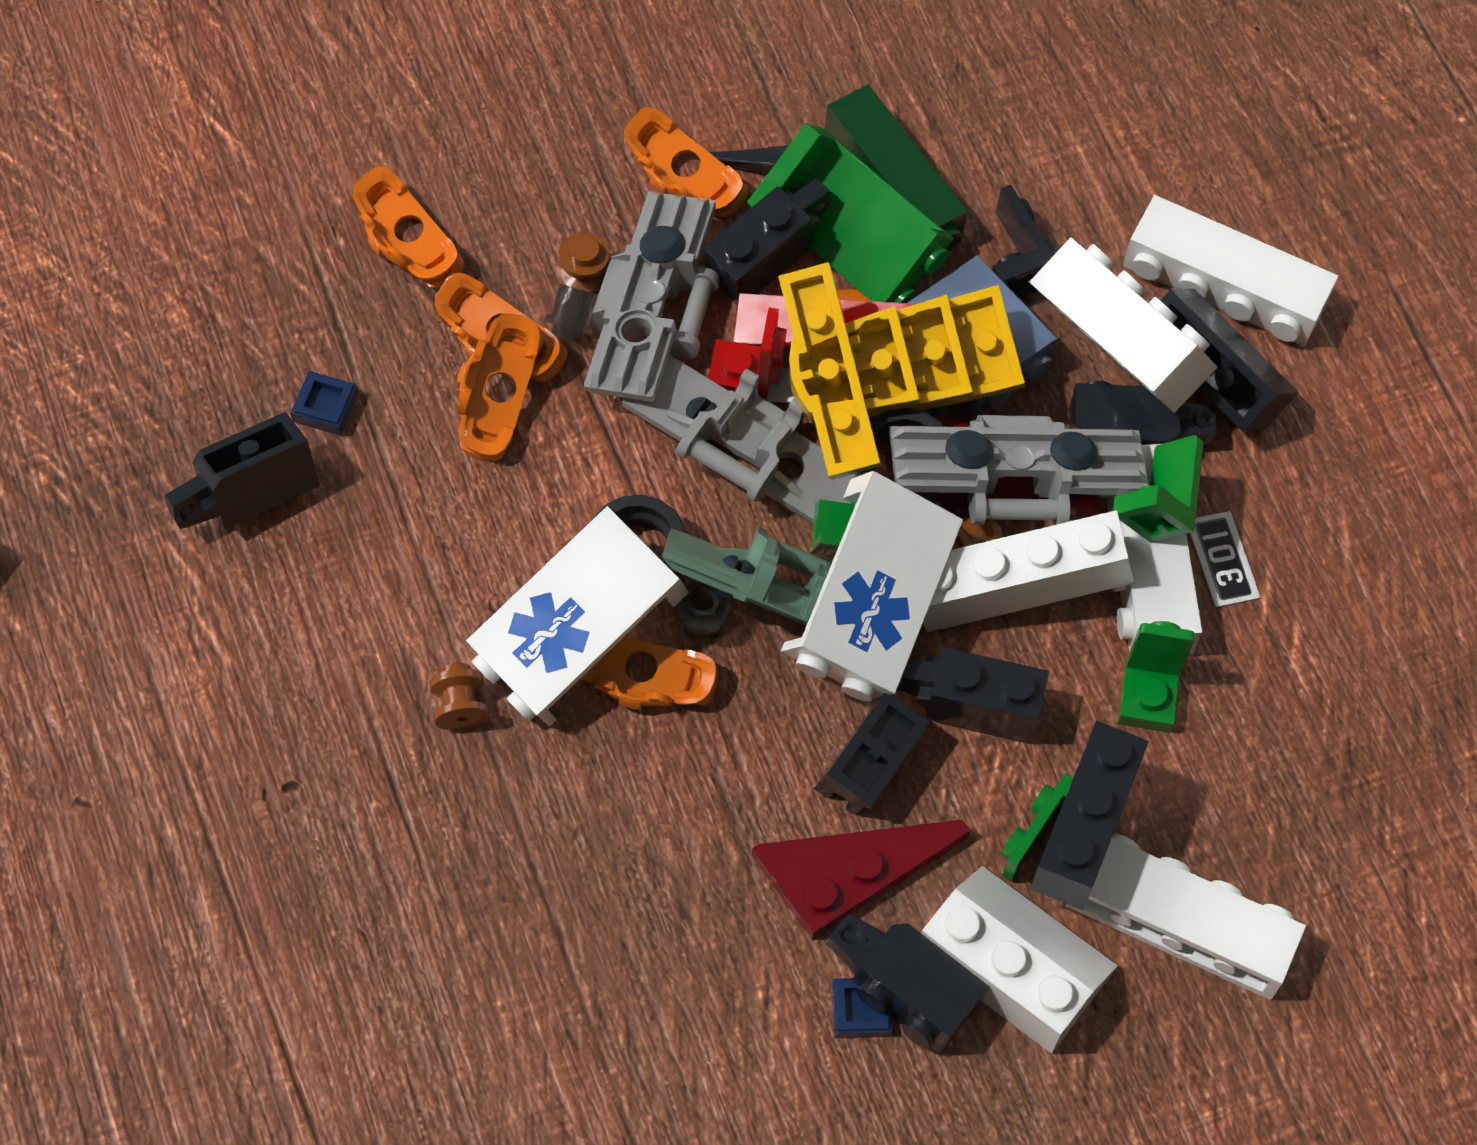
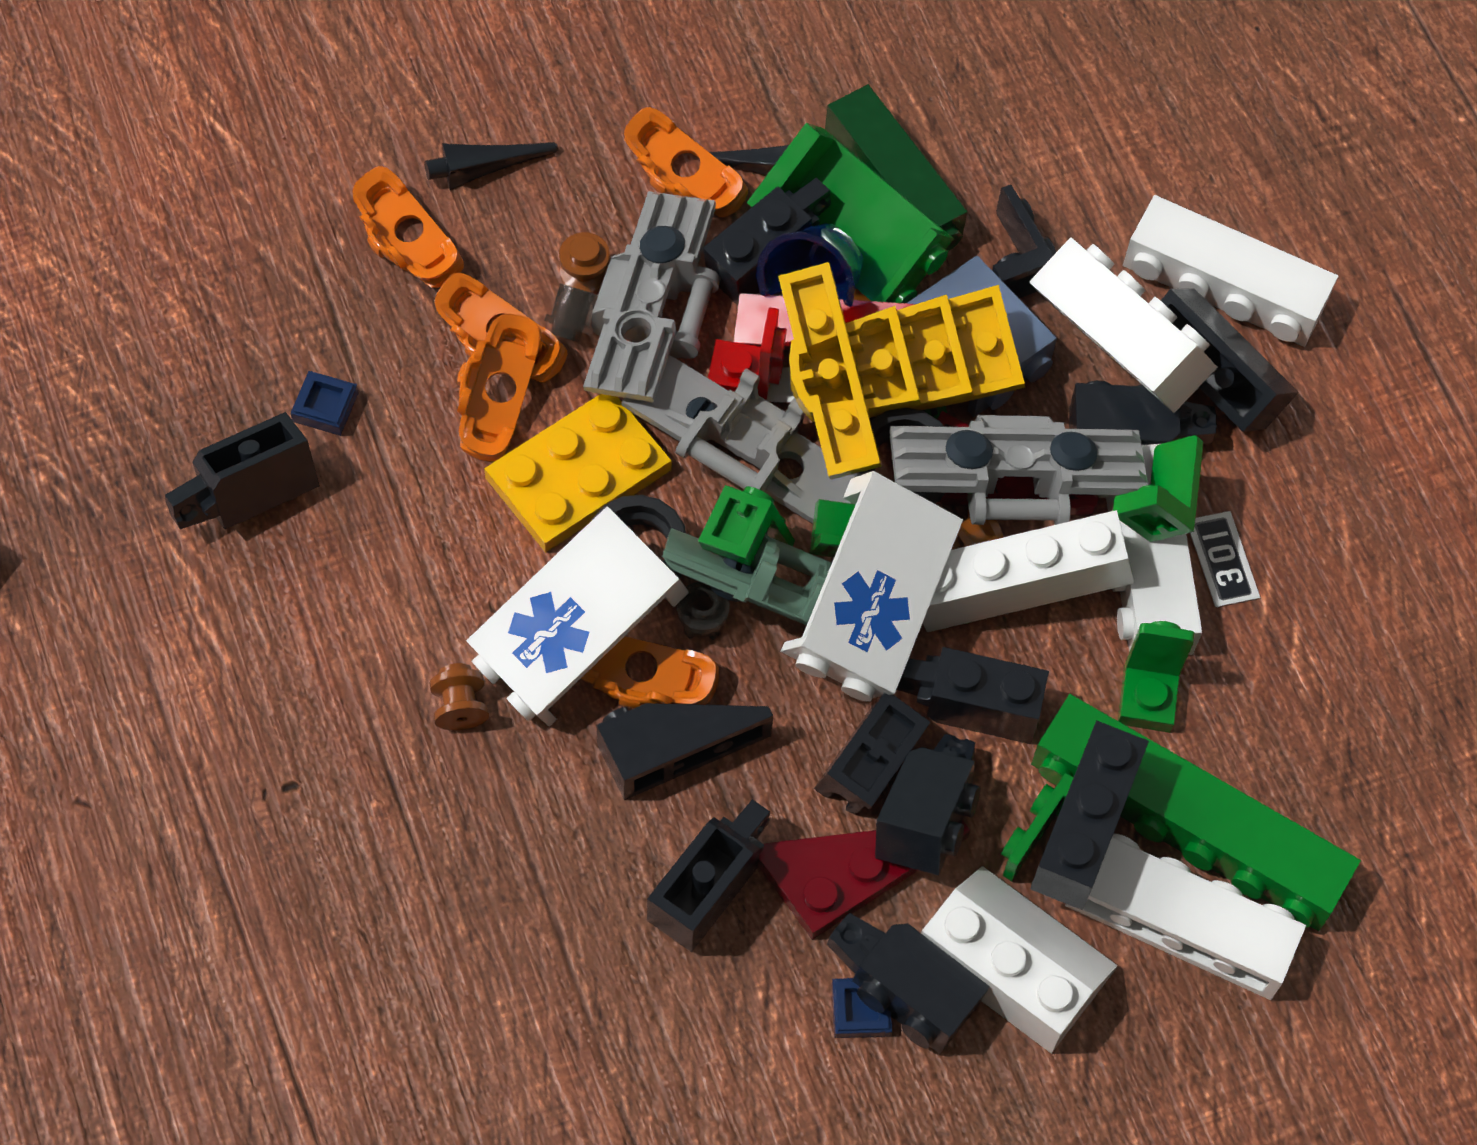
(468, 162): none -> black piece
(577, 468): none -> yellow plate
(669, 740): none -> black slope
(708, 876): none -> black hinge
(741, 524): none -> green bracket
(807, 249): none -> clear blue helmet
(927, 806): none -> black hinge
(1211, 821): none -> green brick

